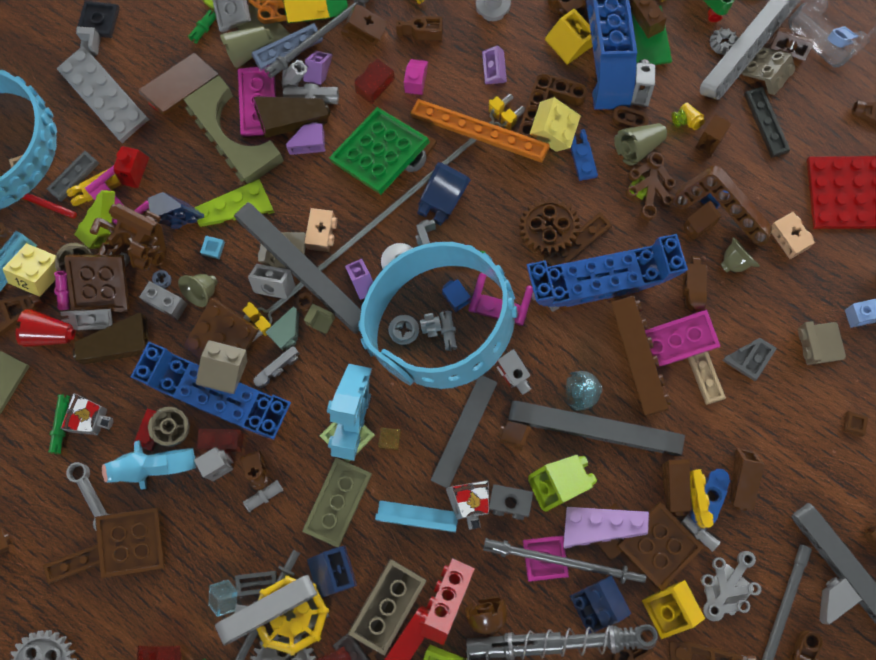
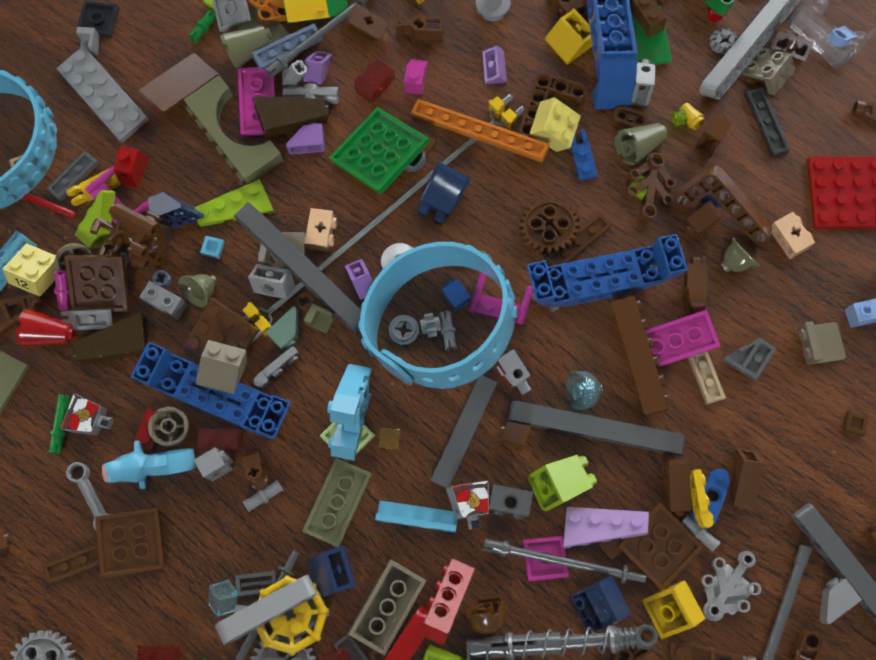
(422, 229): light grey bracket -> none

